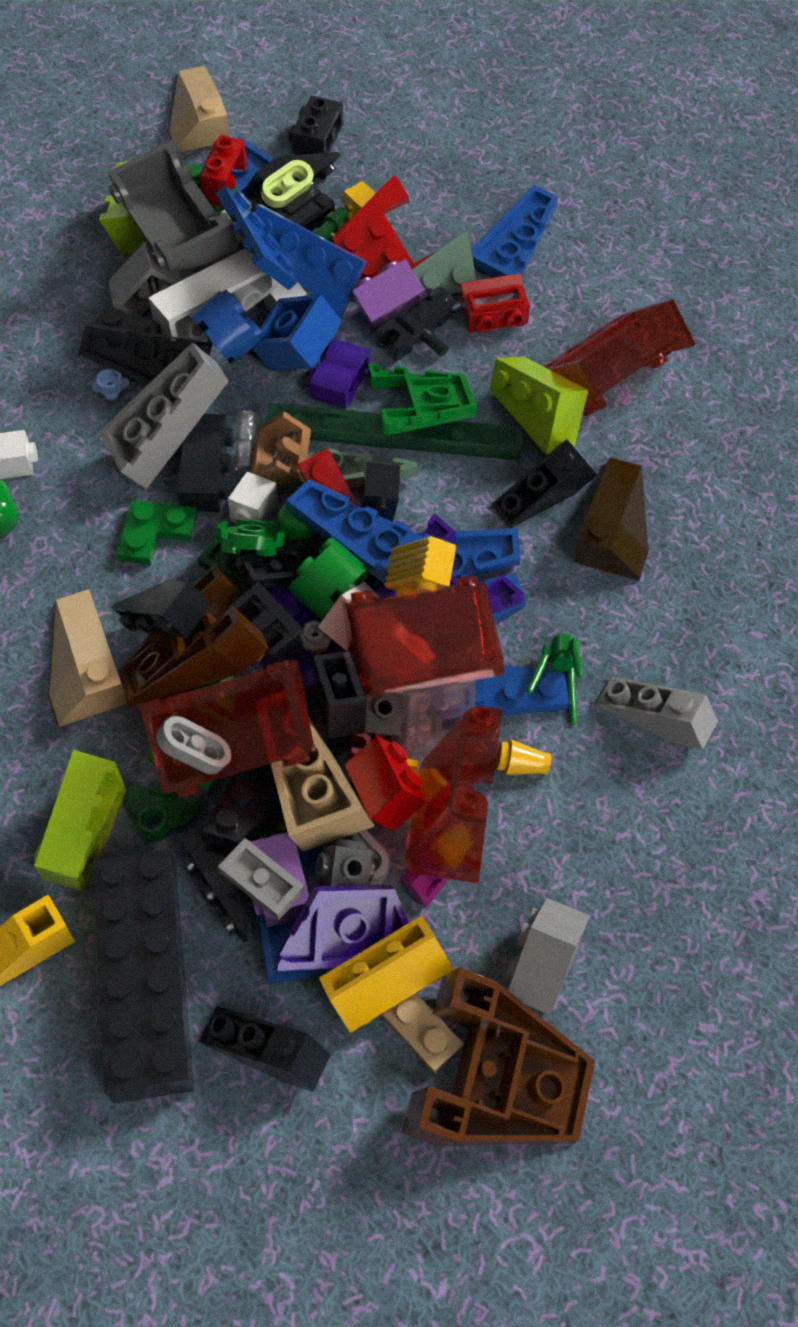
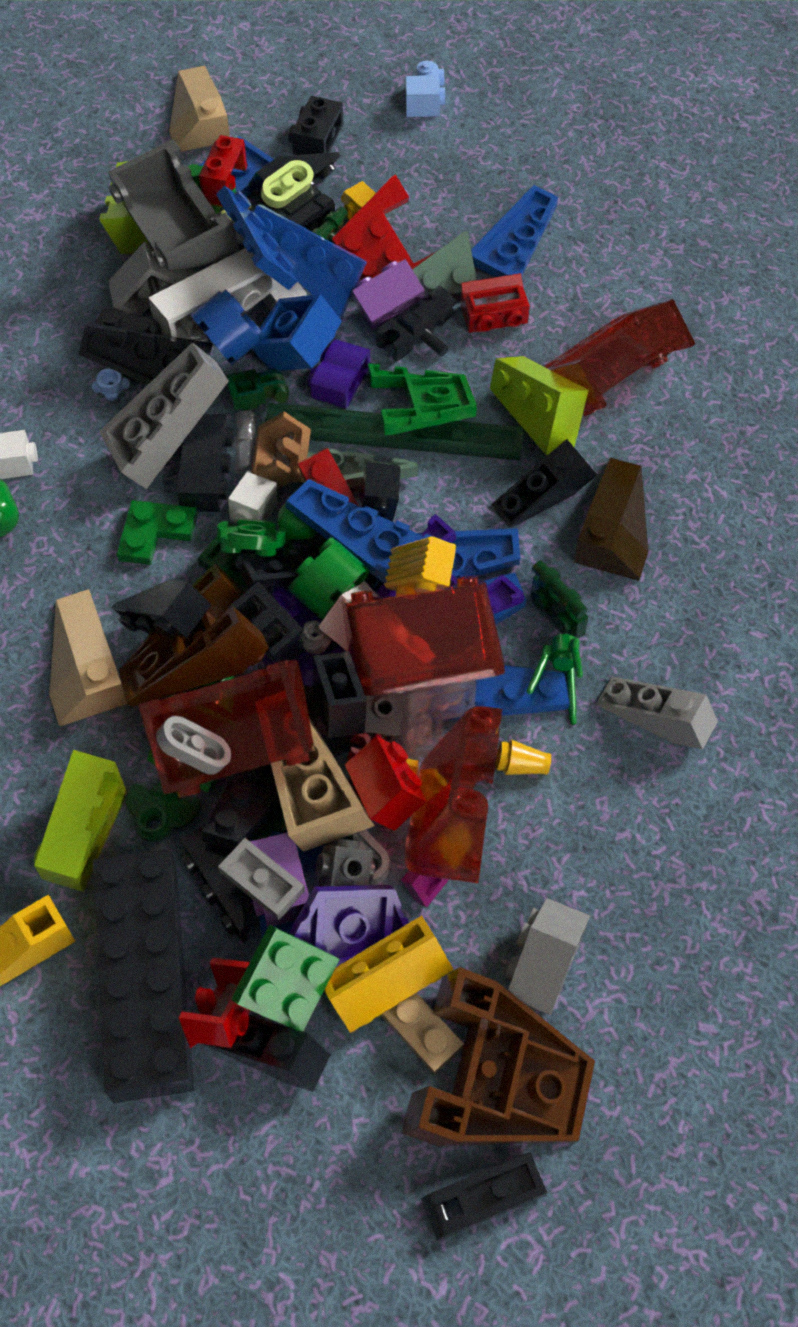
(219, 1016): none -> red window
(251, 388): none -> dark green plate
(285, 979): none -> plate
(424, 90): none -> light blue brick
(485, 1195): none -> black plate
(558, 600): none -> dark green plate

